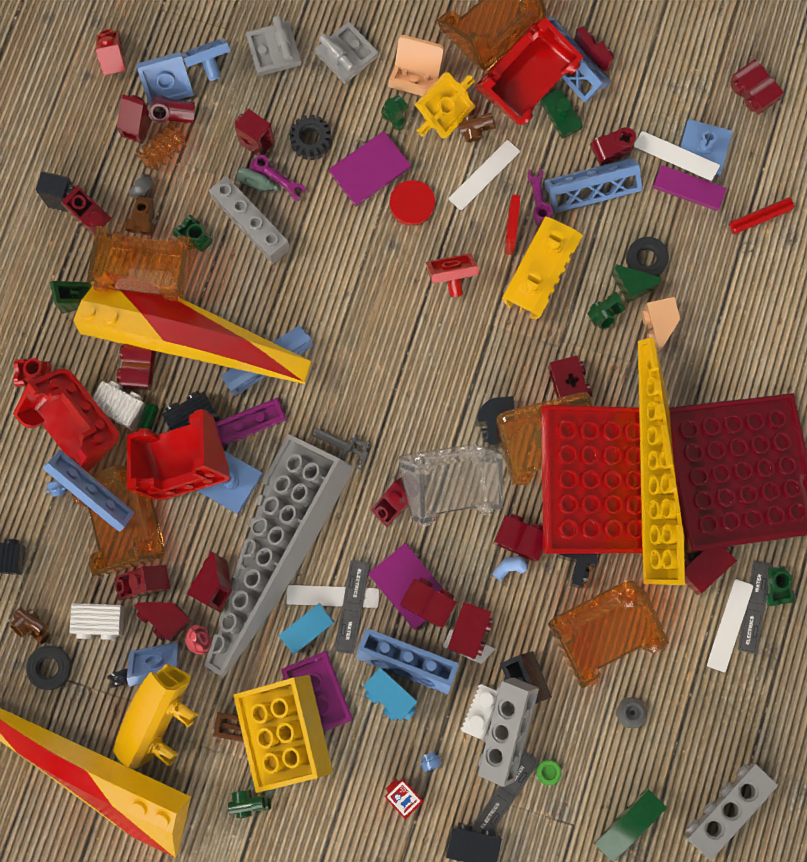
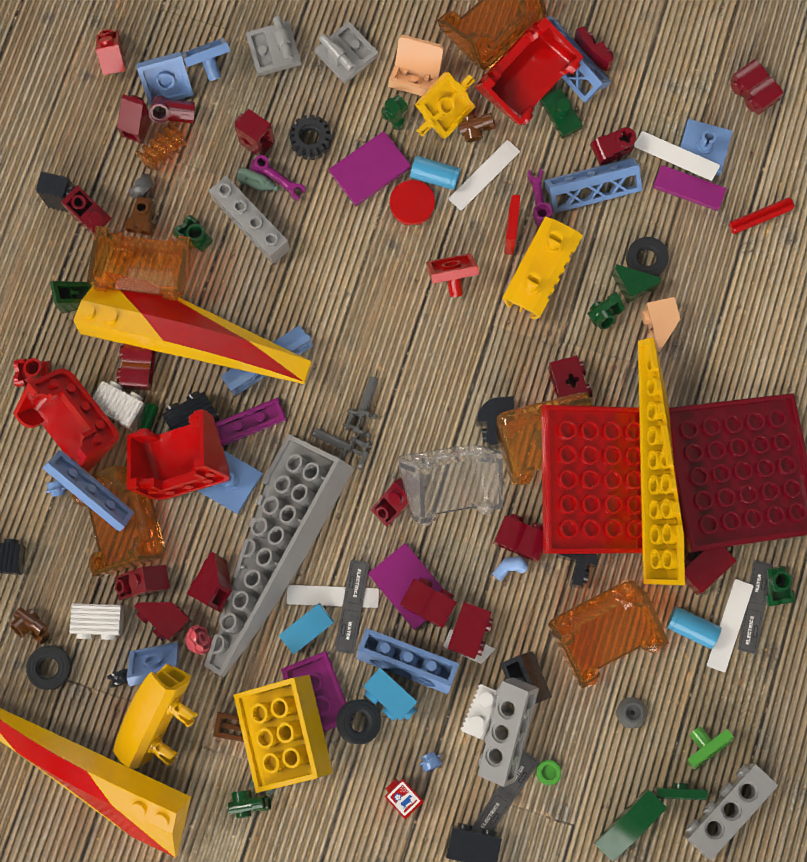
(364, 407): none -> dark grey piece
(373, 721): none -> black tyre
(435, 172): none -> dark azure pin
(680, 791): none -> dark green plate
(693, 627): none -> dark azure pin
(707, 747): none -> bright green tile

